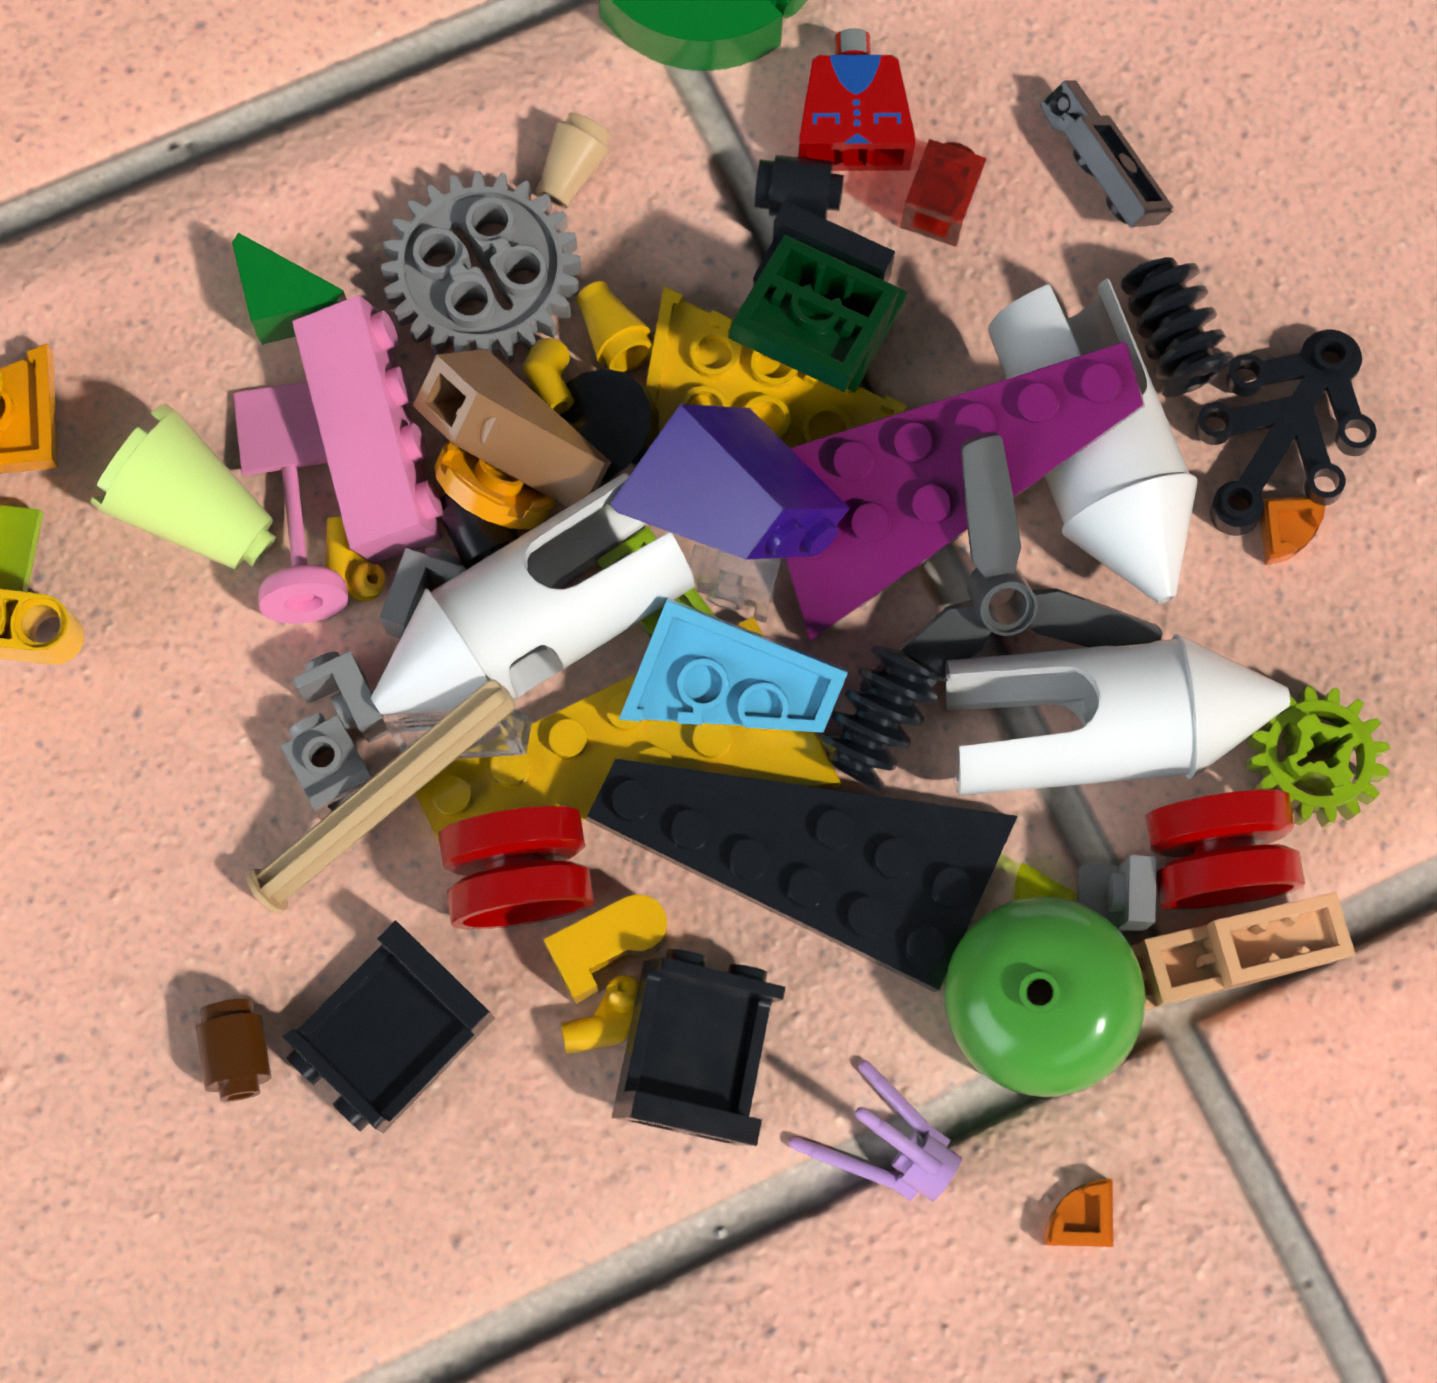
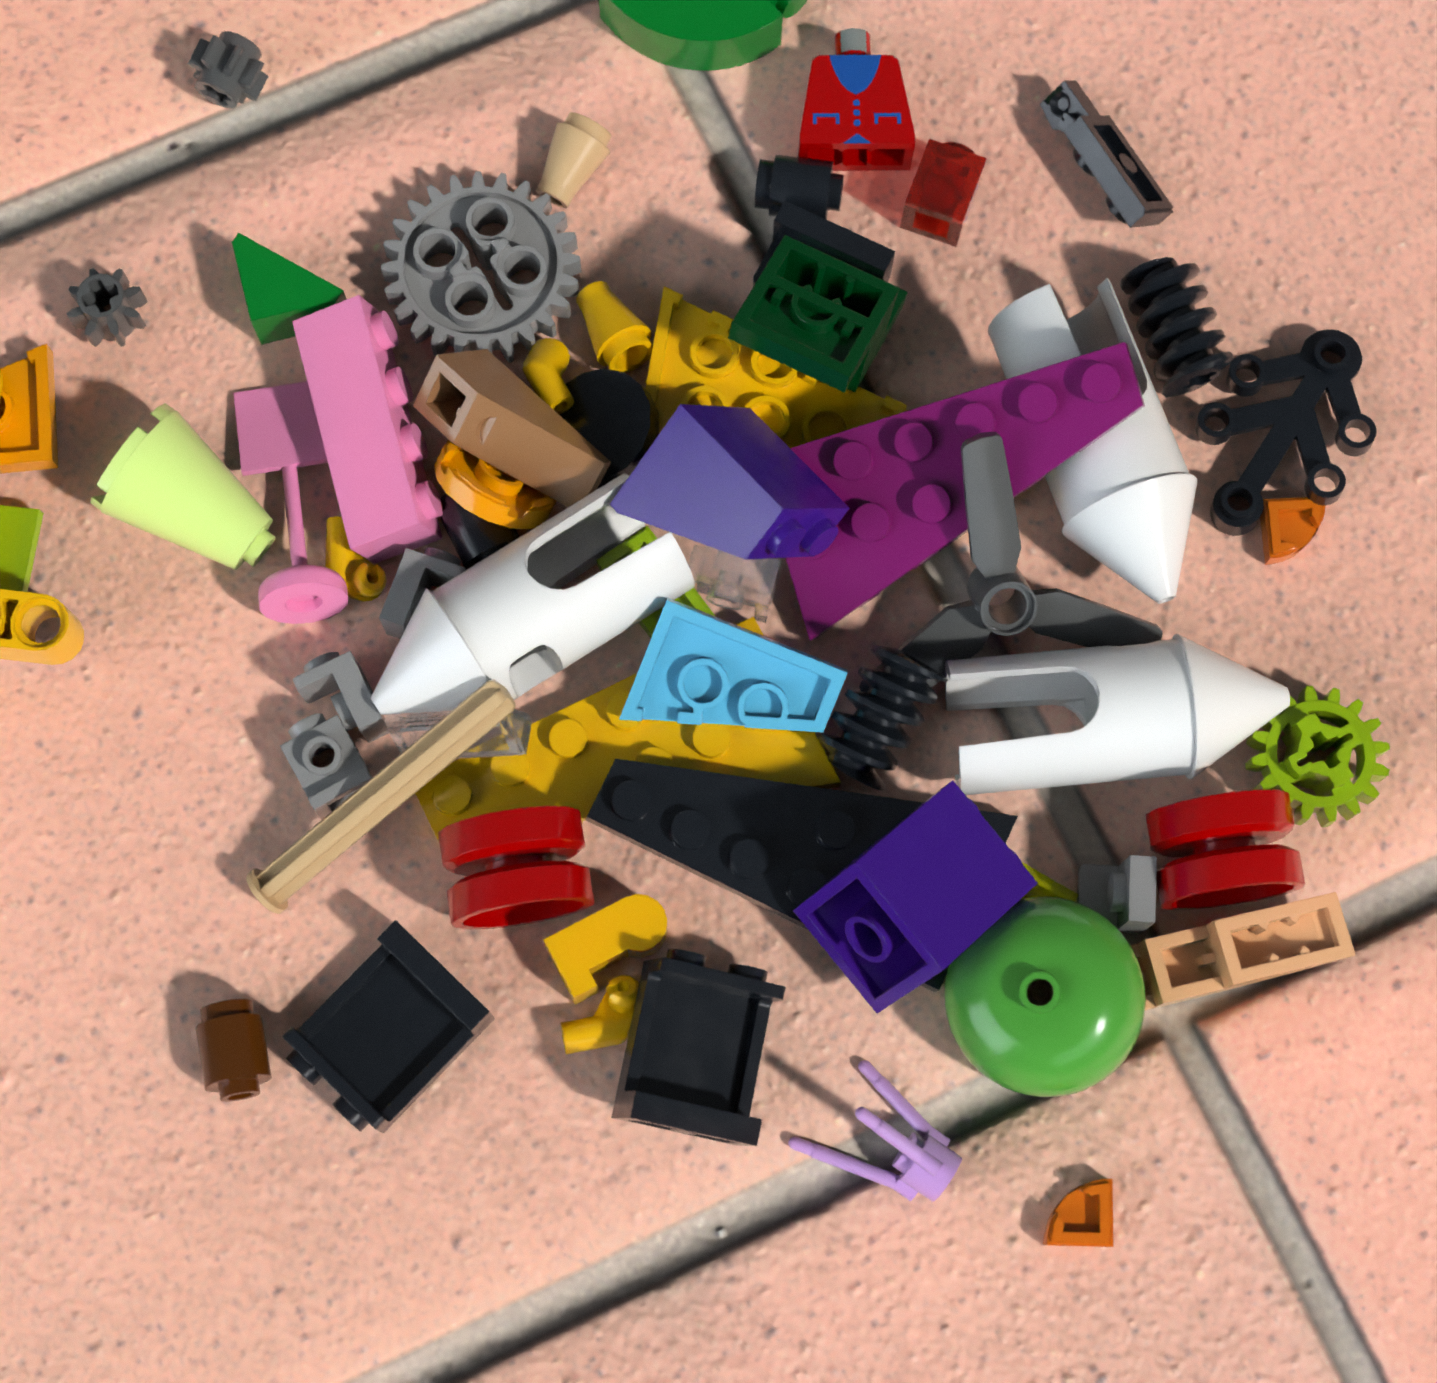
(100, 291): none -> dark grey gear
(228, 69): none -> dark grey gear
(916, 898): none -> dark purple slope

